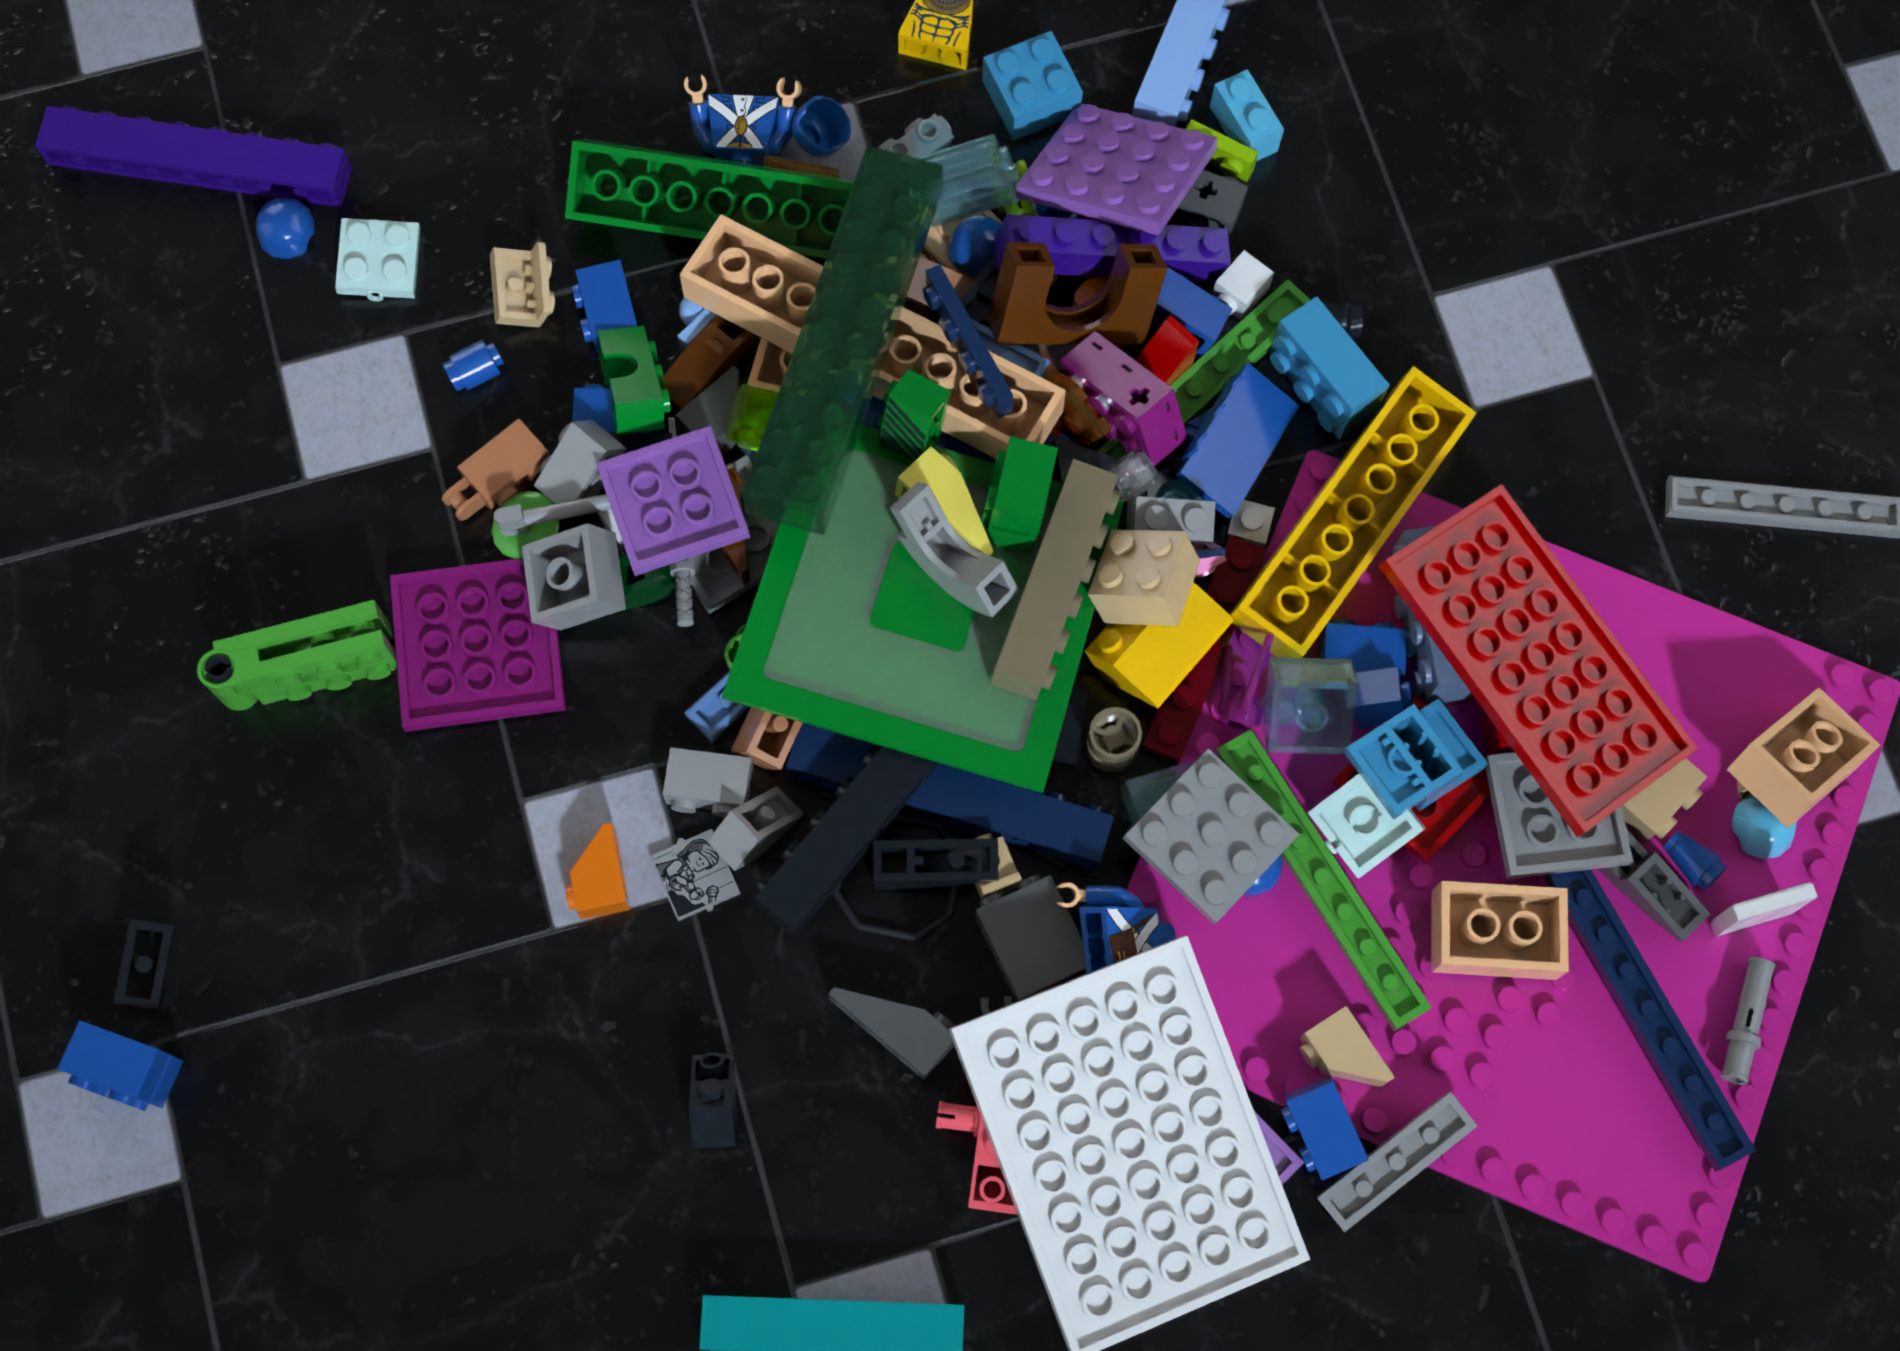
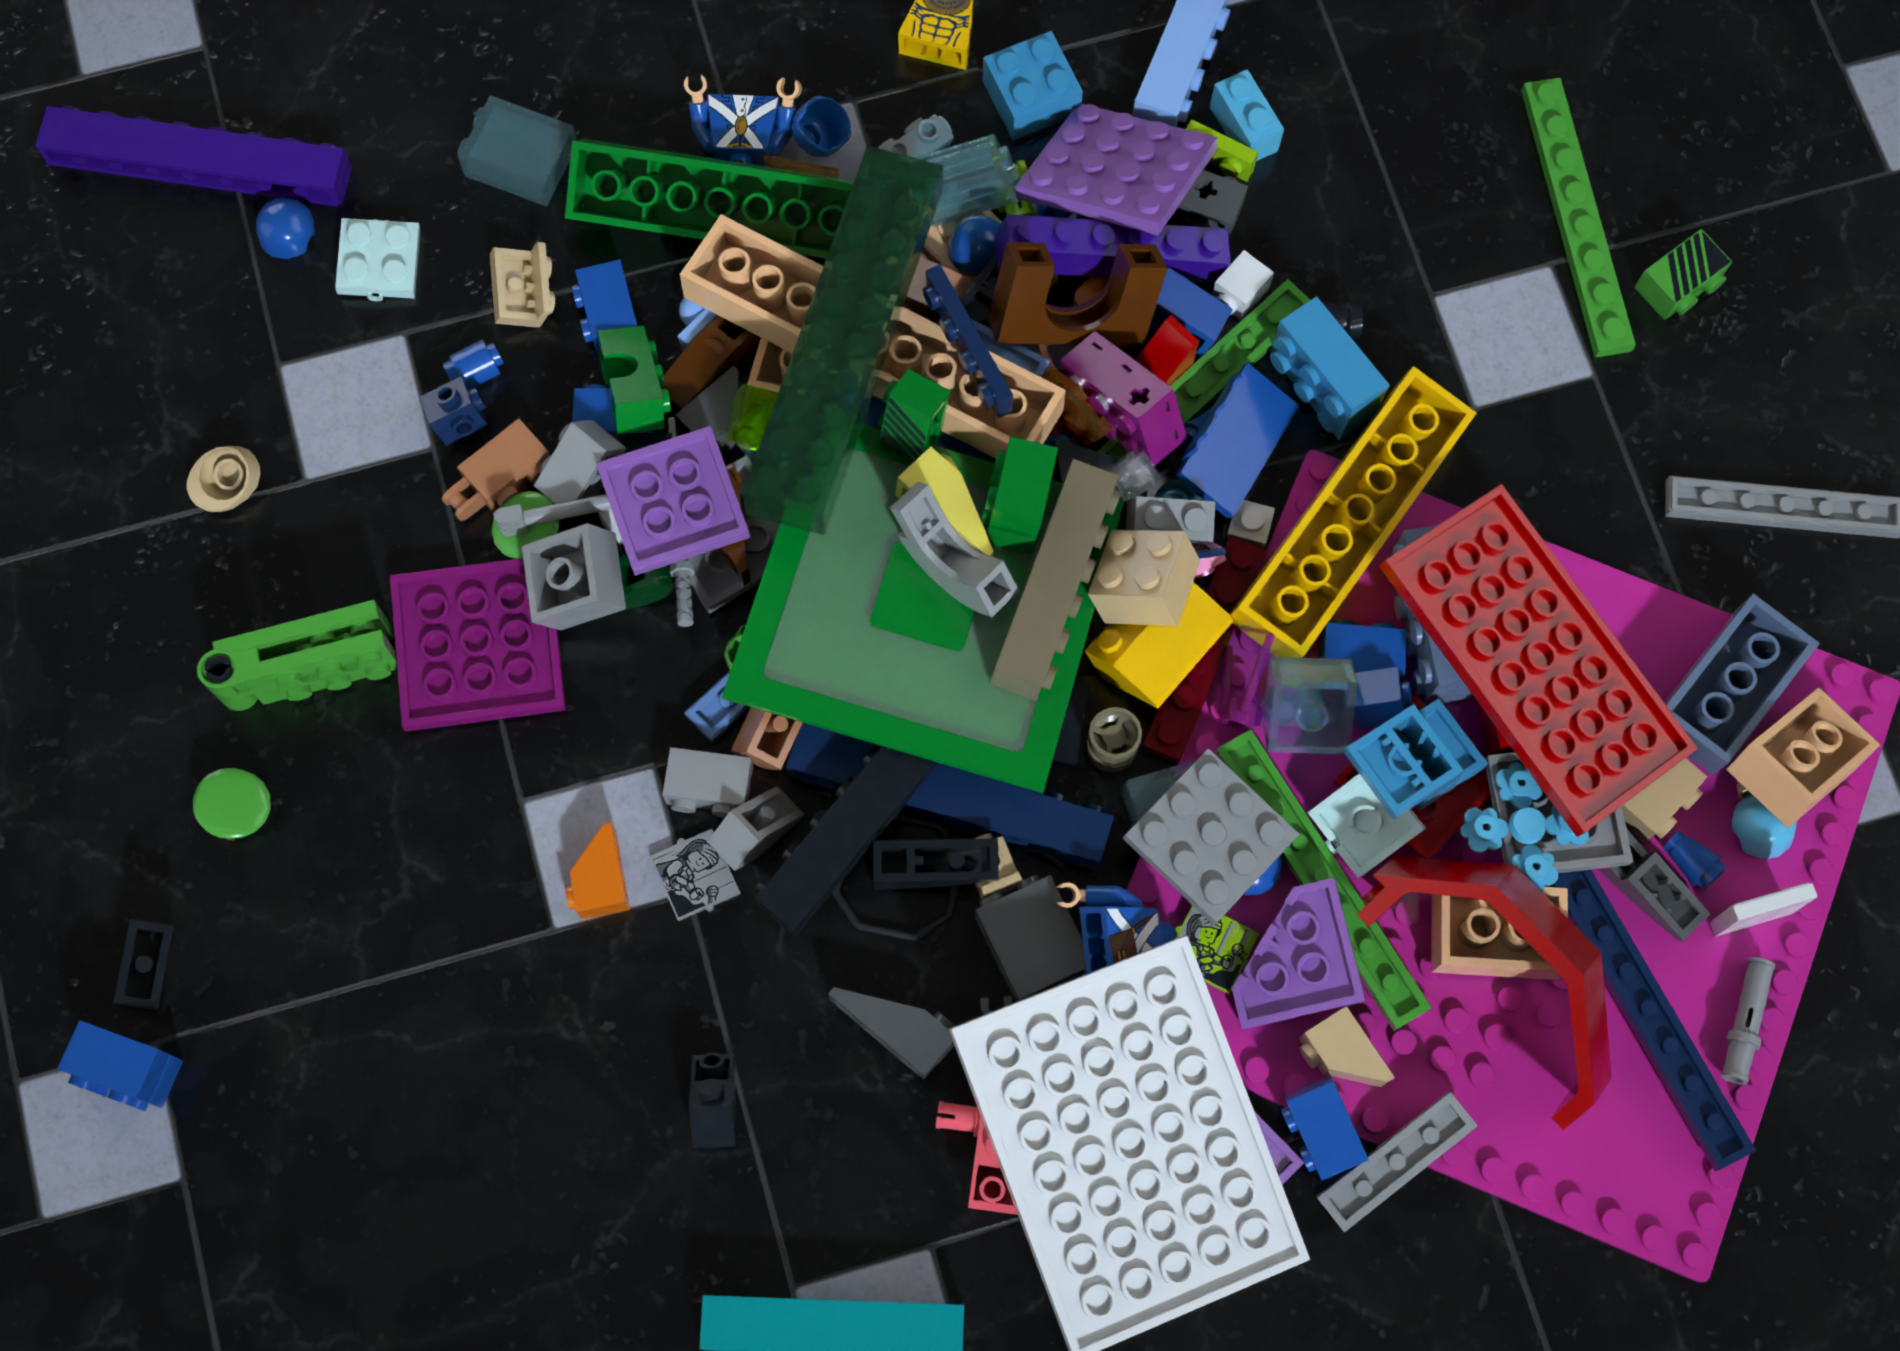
(223, 478): none -> tan hat
(231, 803): none -> bright green piece
(455, 410): none -> dark blue brick
(517, 150): none -> clear light blue brick
(1218, 948): none -> piece
(1301, 961): none -> medium lavender plate
(1525, 825): none -> medium azure plant
(1543, 928): none -> red panel
(1578, 218): none -> bright green plate
(1683, 275): none -> bright green brick
(1738, 680): none -> sand blue brick

